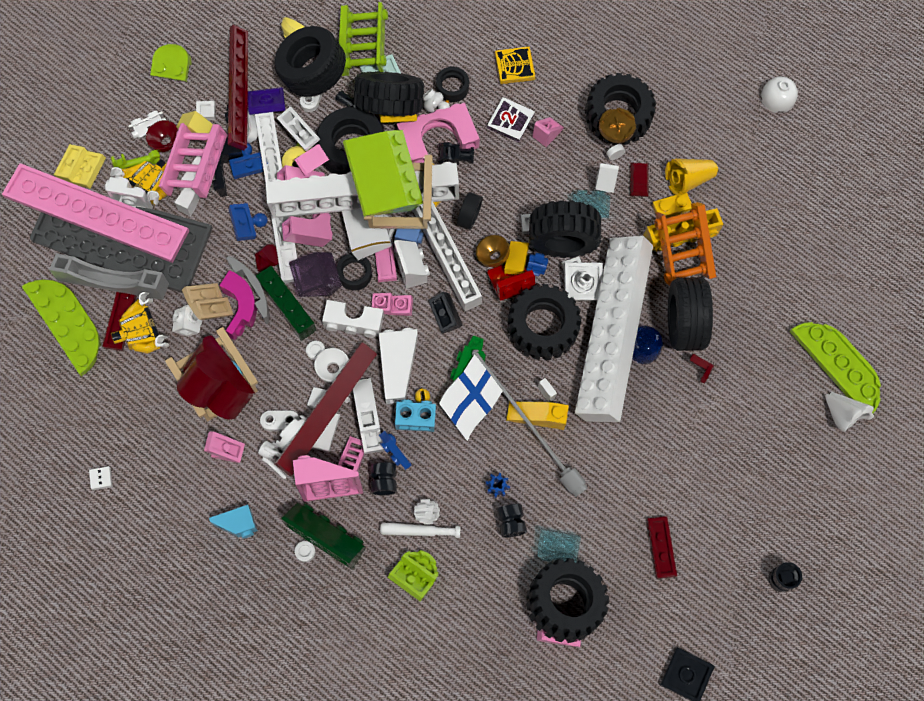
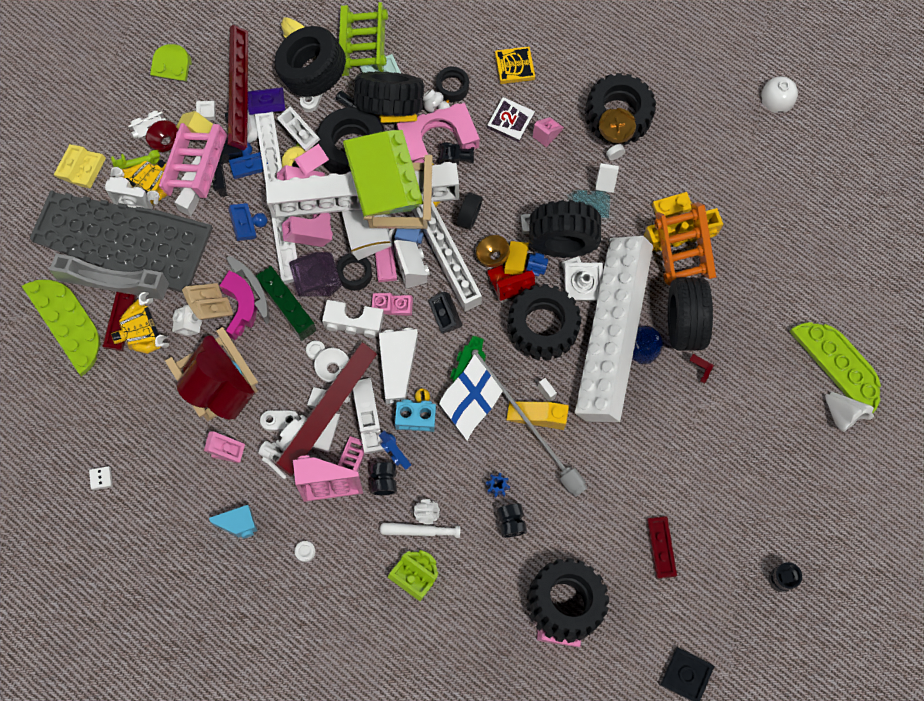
(96, 212): bright pink plate -> none
(266, 257): dark red tile -> none
(324, 535): dark green slope -> none
(558, 545): clear light blue bracket -> none
(639, 179): dark red tile -> none
(689, 173): yellow cone -> none

